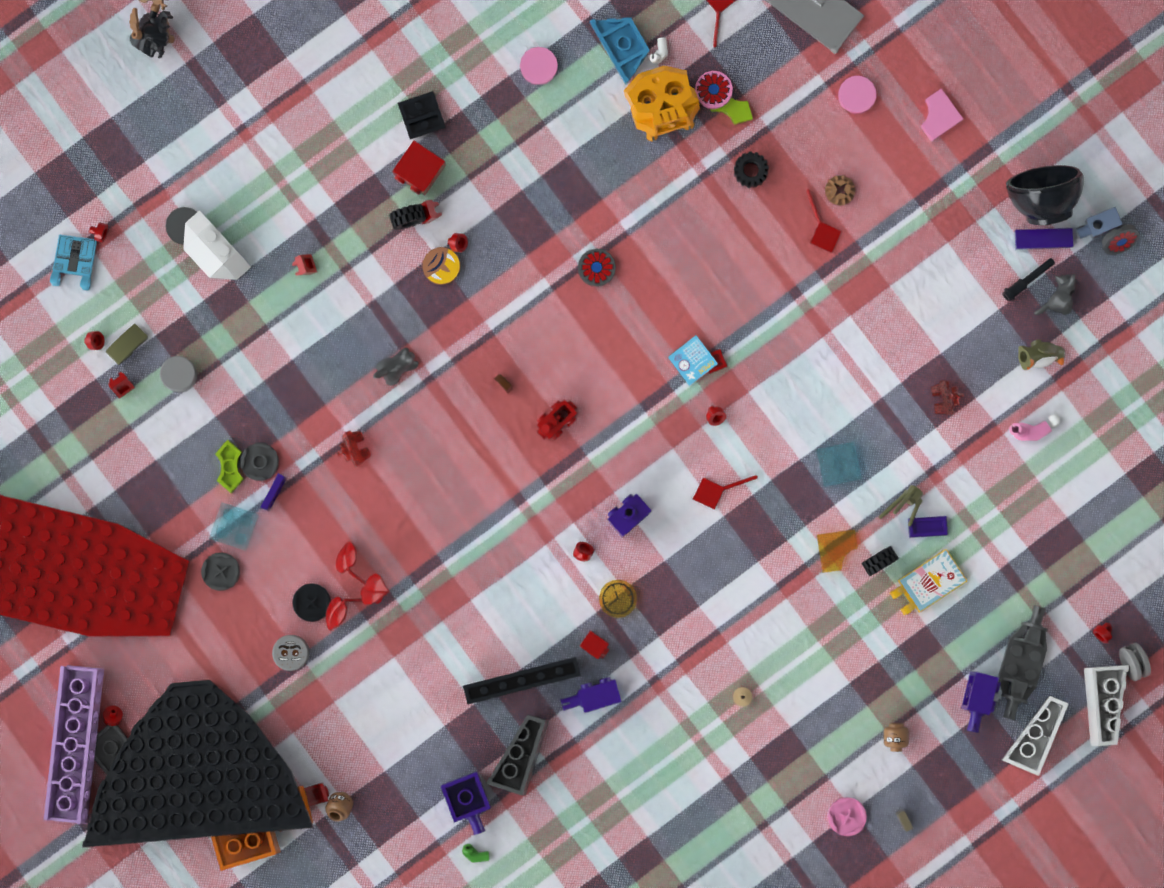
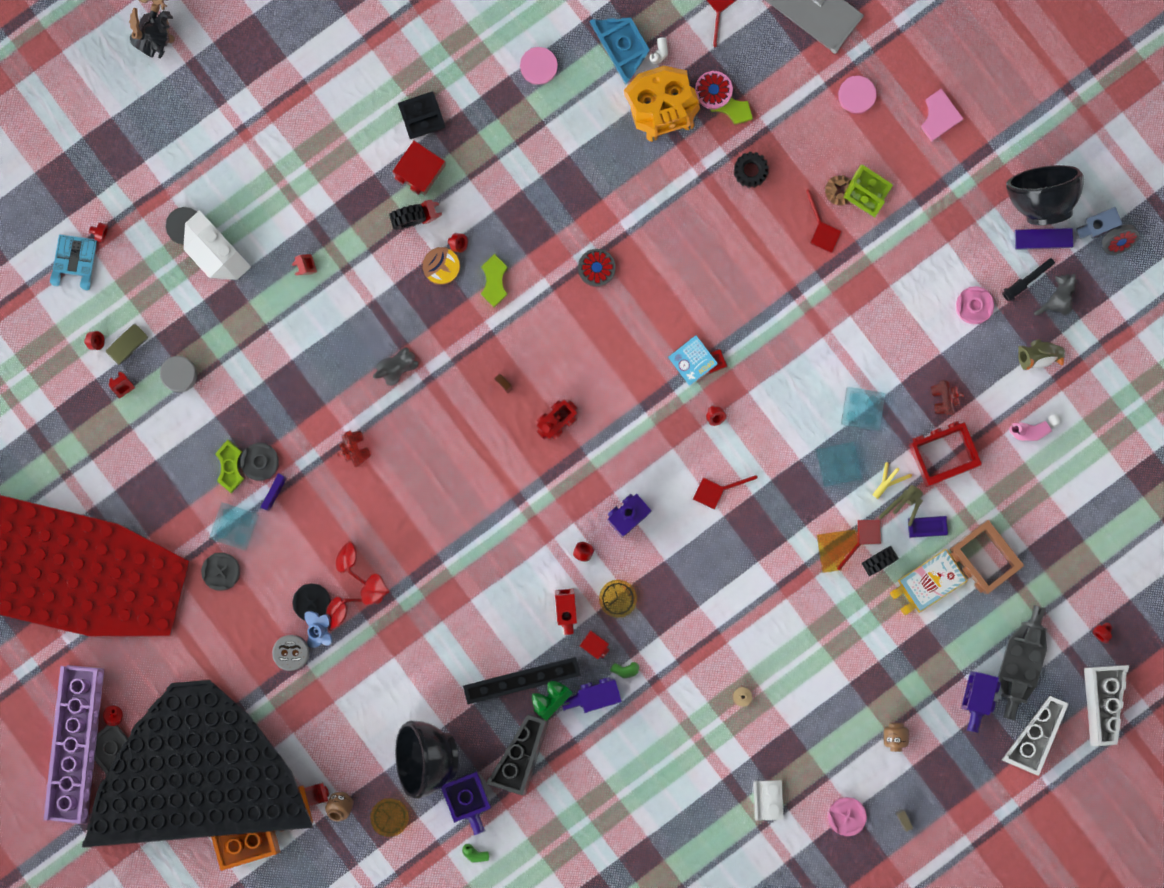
(318, 629): none -> medium blue animal
(389, 817): none -> clear yellow tile
(424, 758): none -> black piece
(494, 271): none -> lime tile
(557, 695): none -> green tile
(566, 603): none -> red torso
(625, 672): none -> bright green arm
(768, 800): none -> white plate
(862, 408): none -> clear light blue plate
(867, 190): none -> lime slope
(868, 533): none -> red piece
(886, 482): none -> light yellow plant
(937, 434): none -> red window
(970, 571): none -> nougat window
(975, 305): none -> bright pink tile
(1136, 659): light grey head -> none

